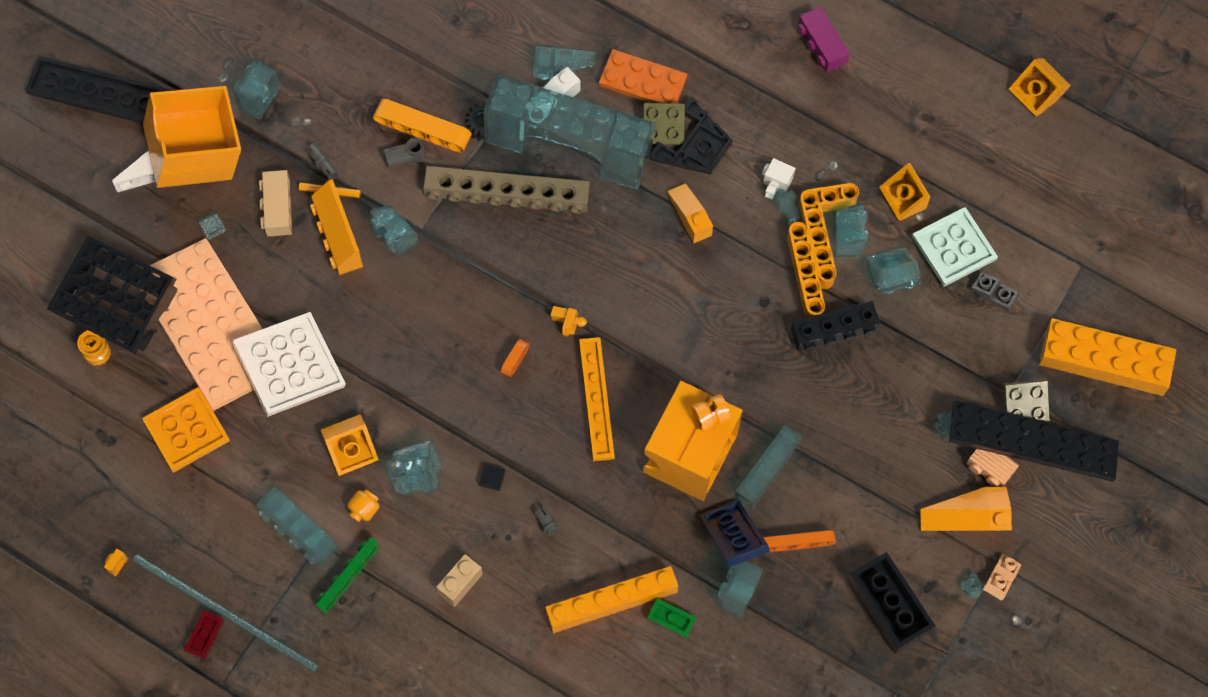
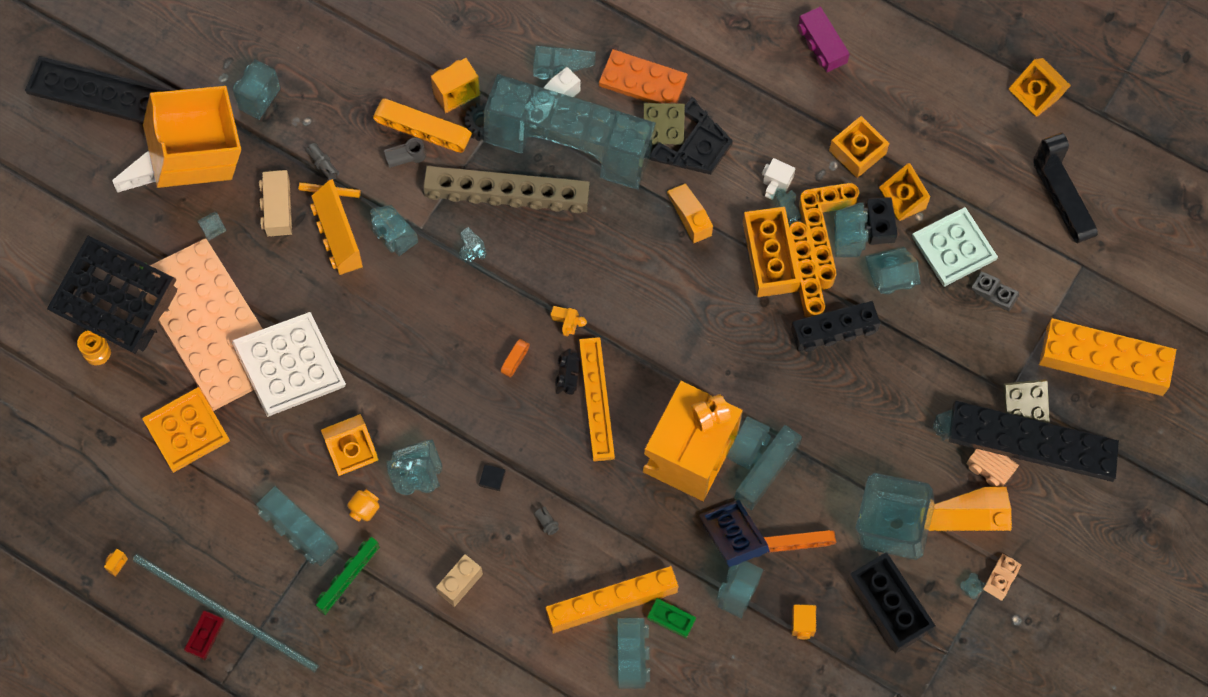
(455, 85): none -> light orange brick
(474, 246): none -> clear light blue piece
(567, 363): none -> black hinge
(632, 653): none -> clear light blue brick
(749, 443): none -> clear light blue brick
(771, 252): none -> light orange brick
(803, 621): none -> light orange brick
(859, 147): none -> light orange brick
(885, 221): none -> black brick
(892, 499): none -> clear light blue plate
(1061, 188): none -> black beam

